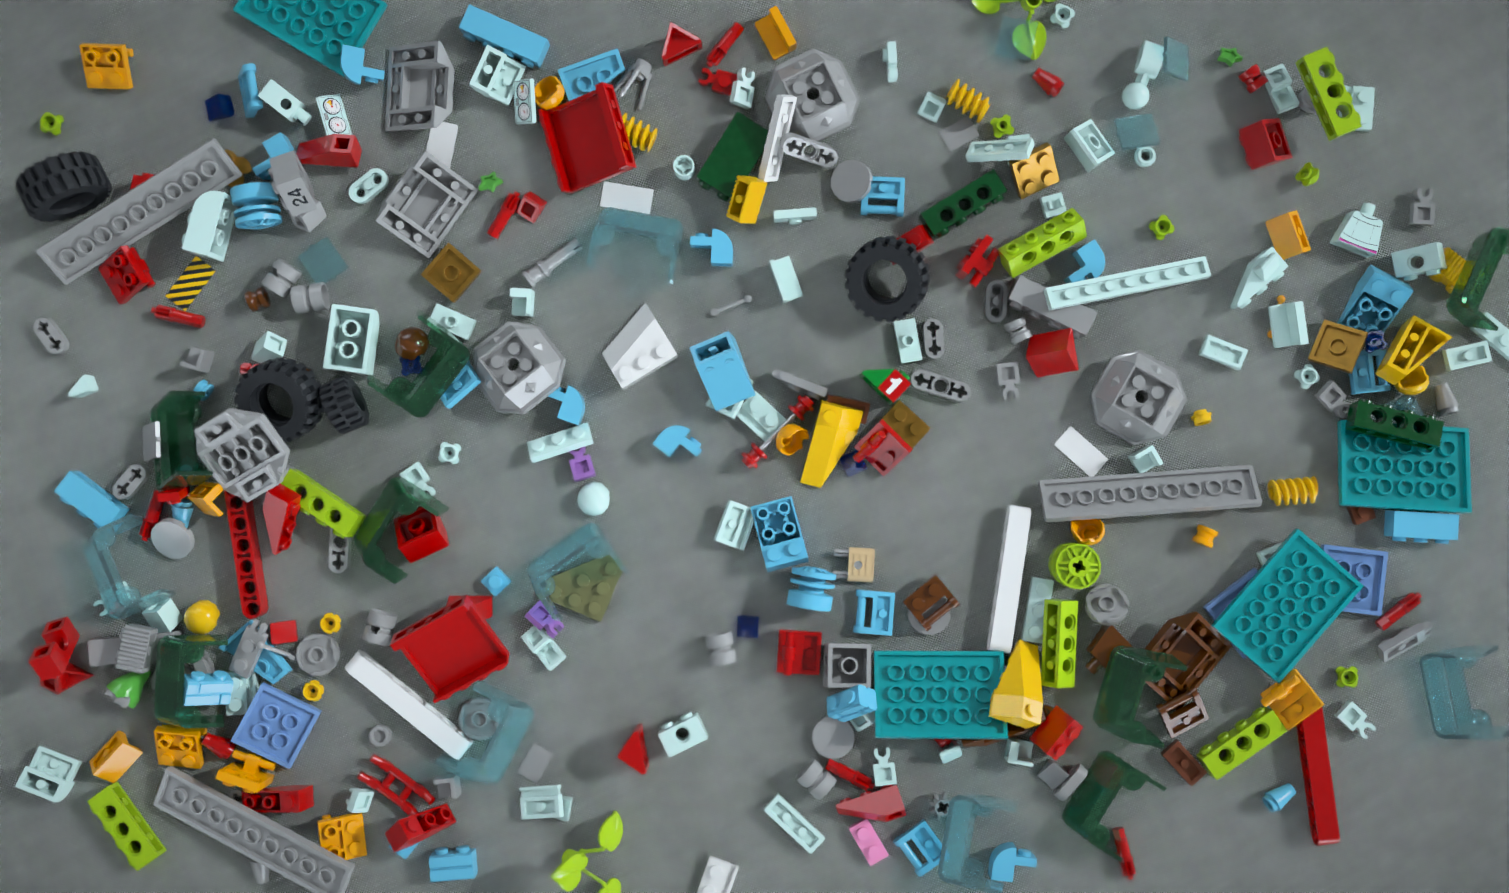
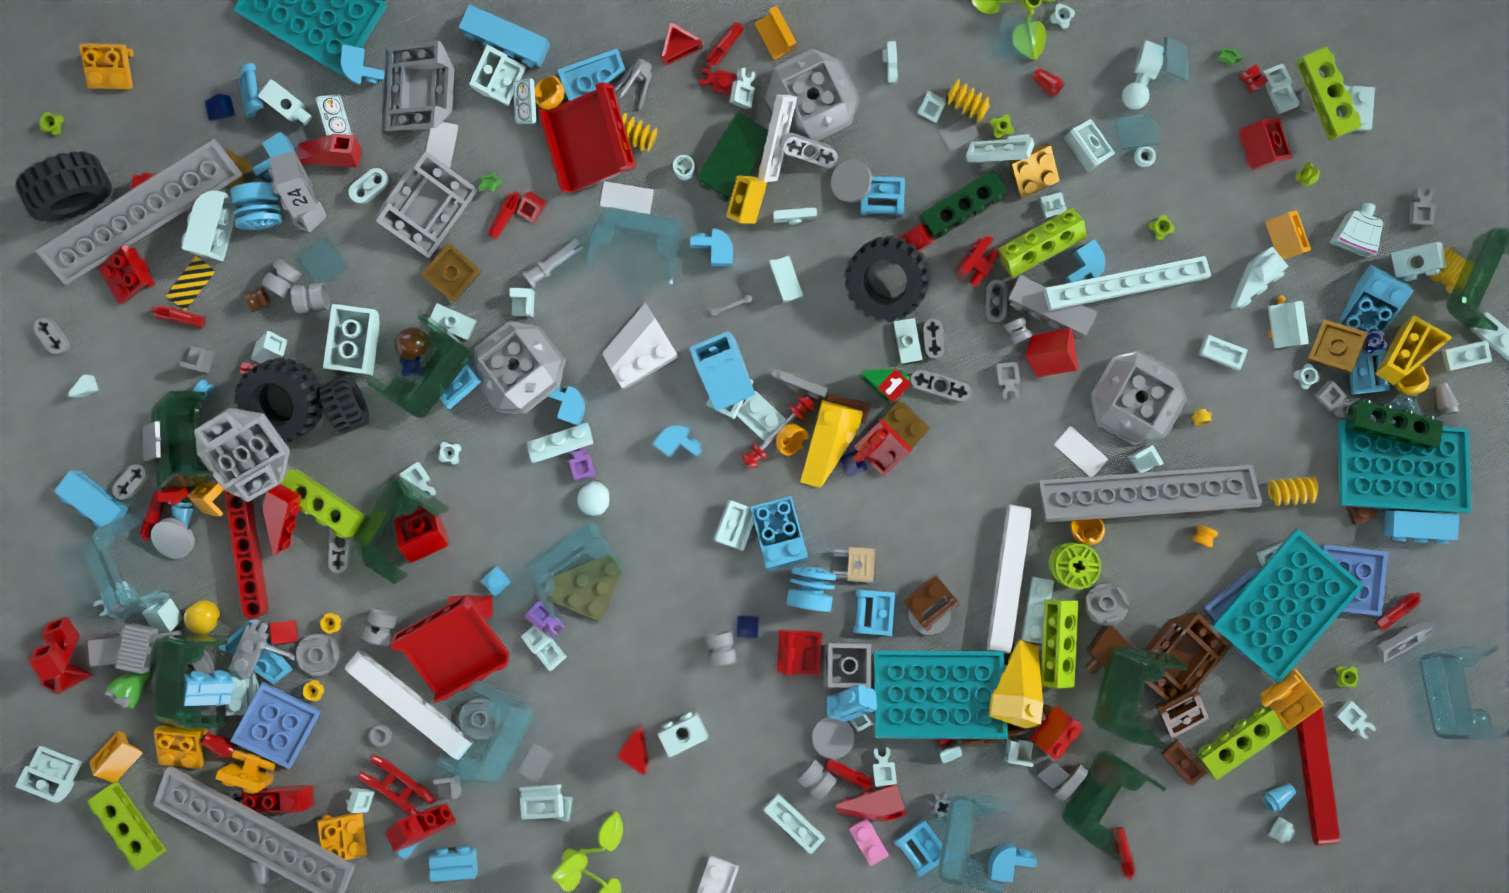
(1282, 830): none -> light aqua plate

